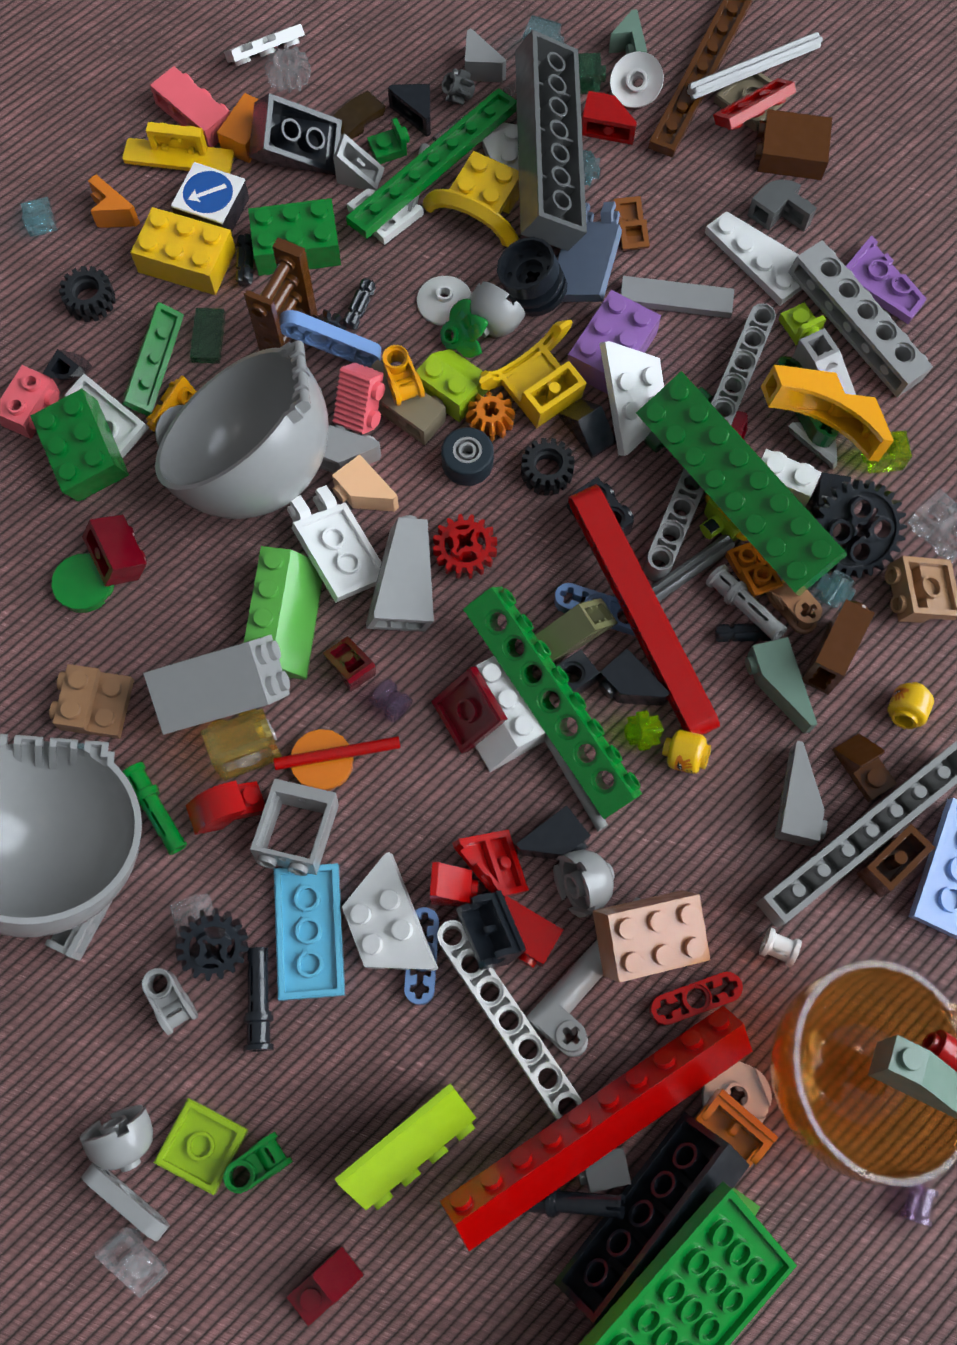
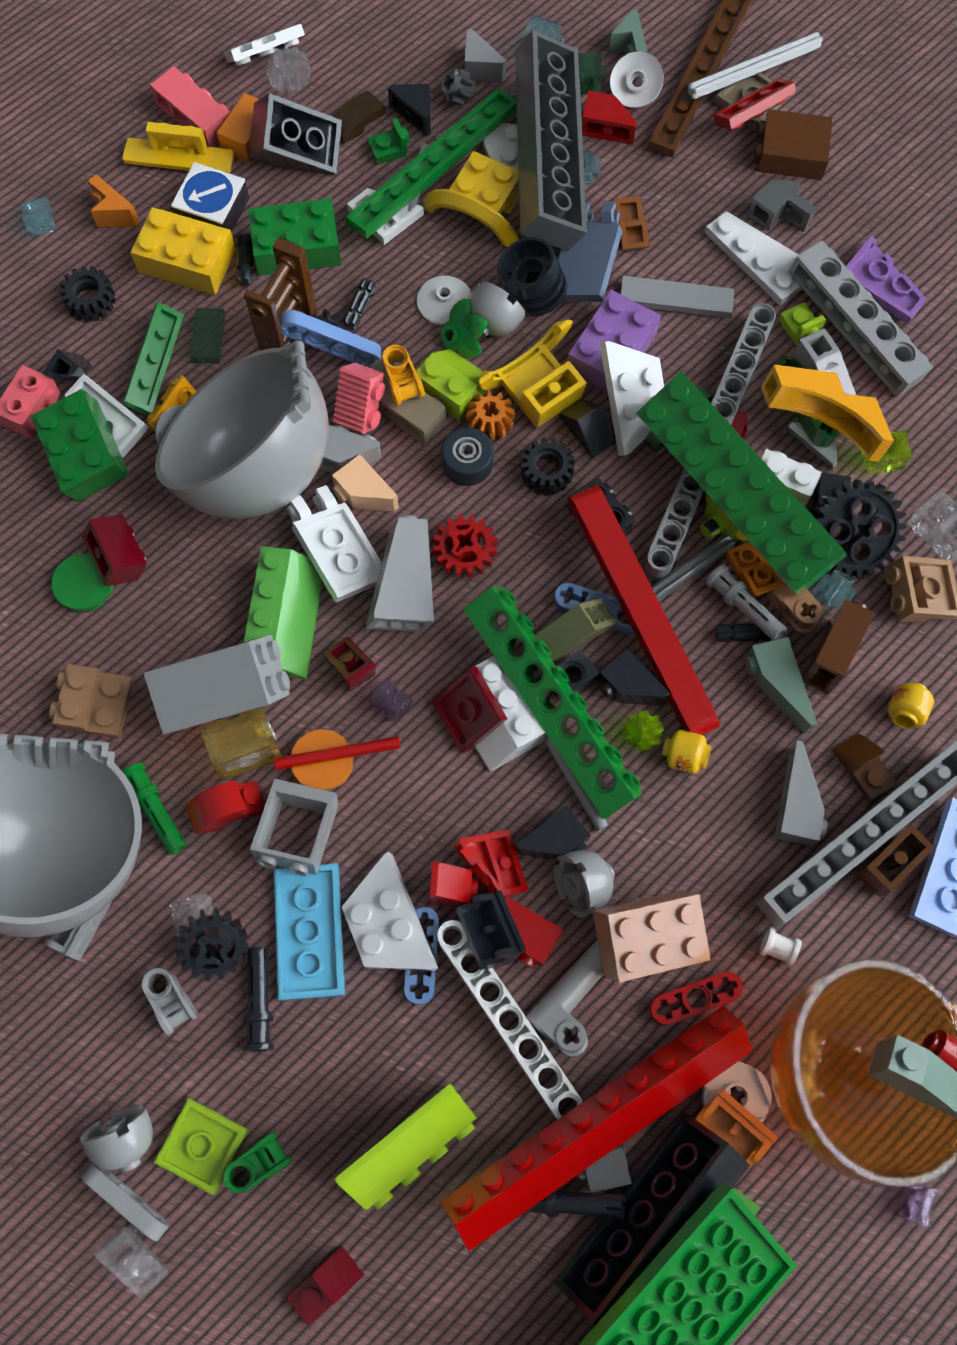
(355, 166): light grey slope -> none

